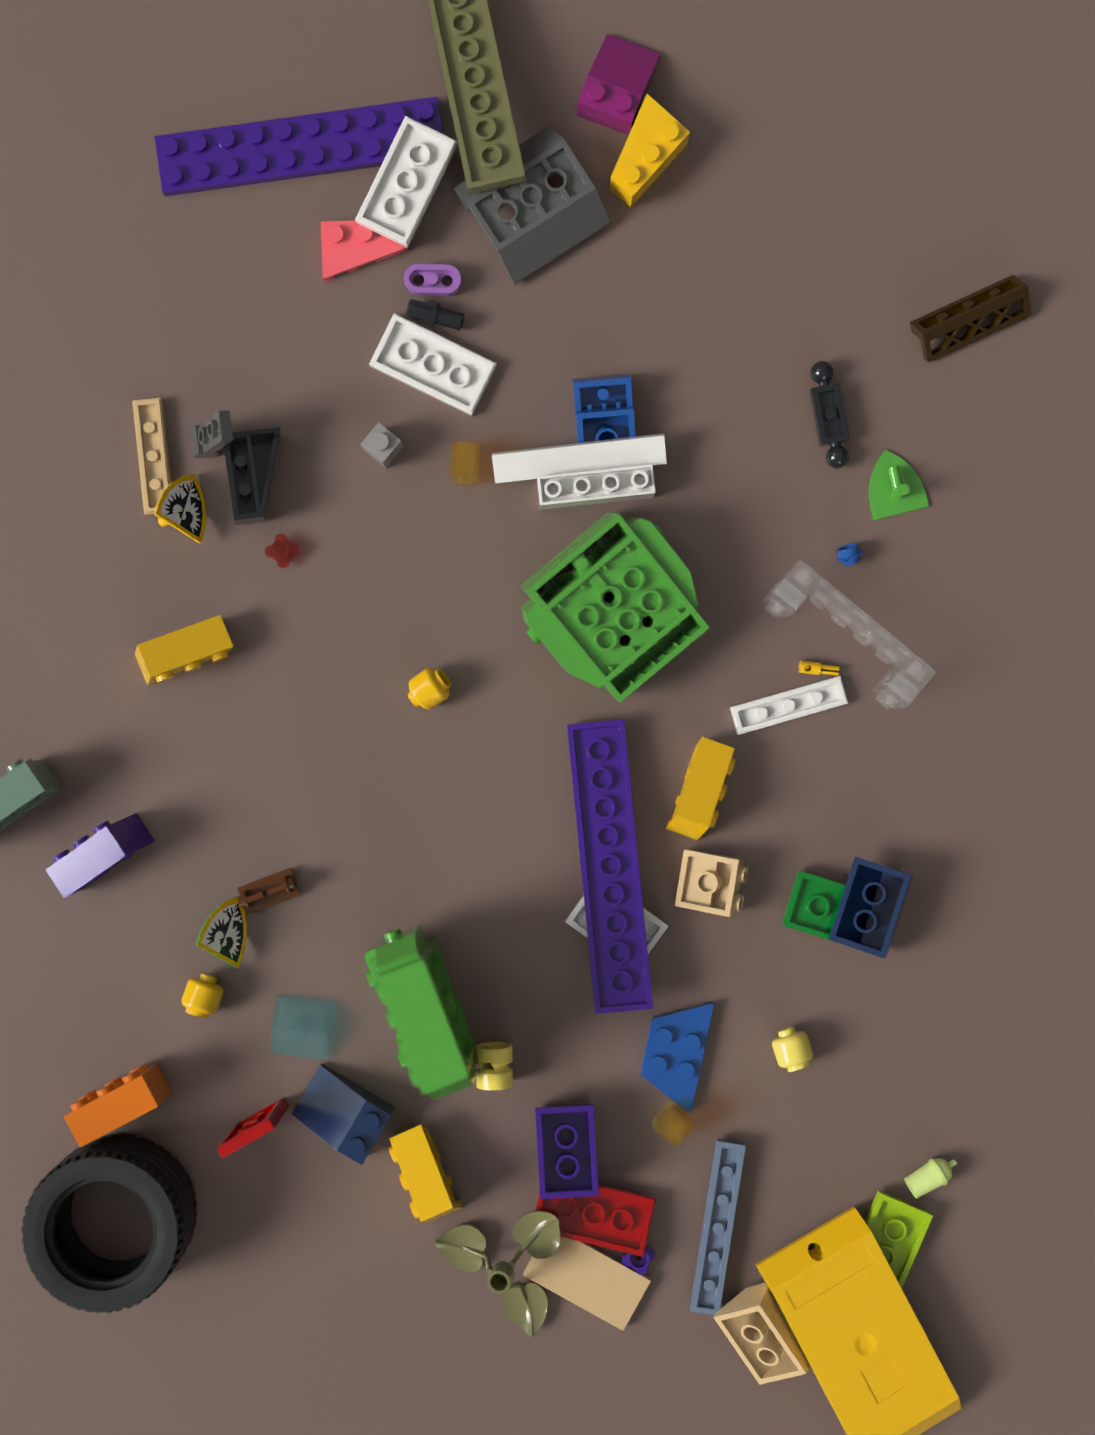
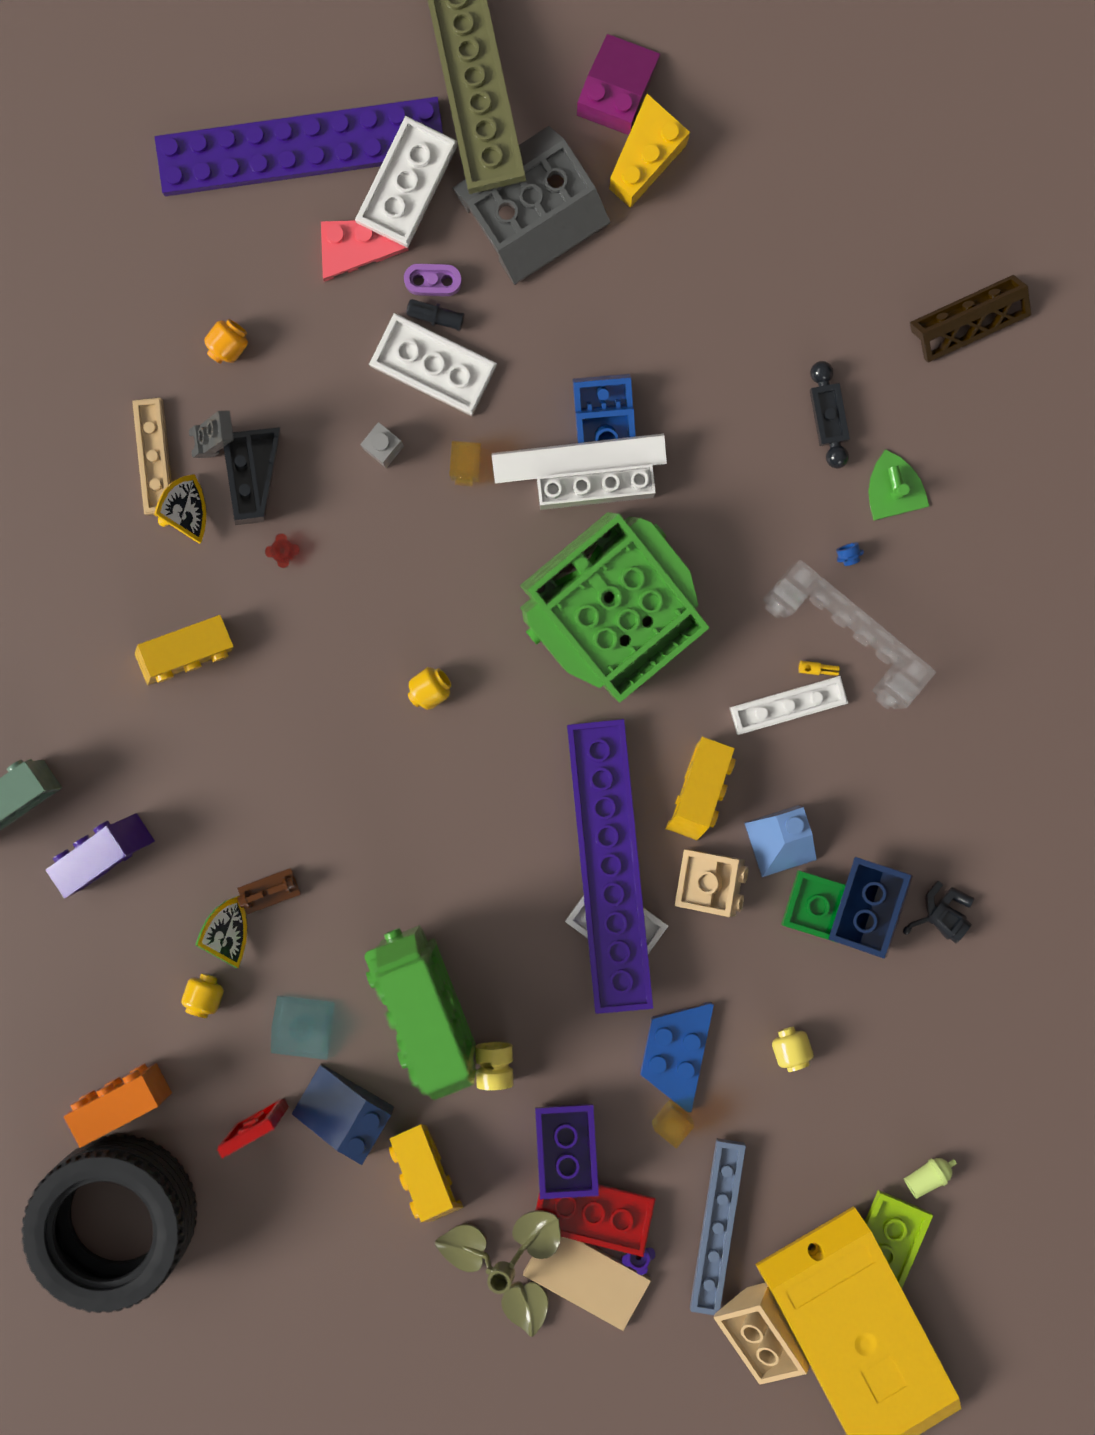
(226, 341): none -> light orange head
(781, 840): none -> medium blue slope
(946, 919): none -> black piece

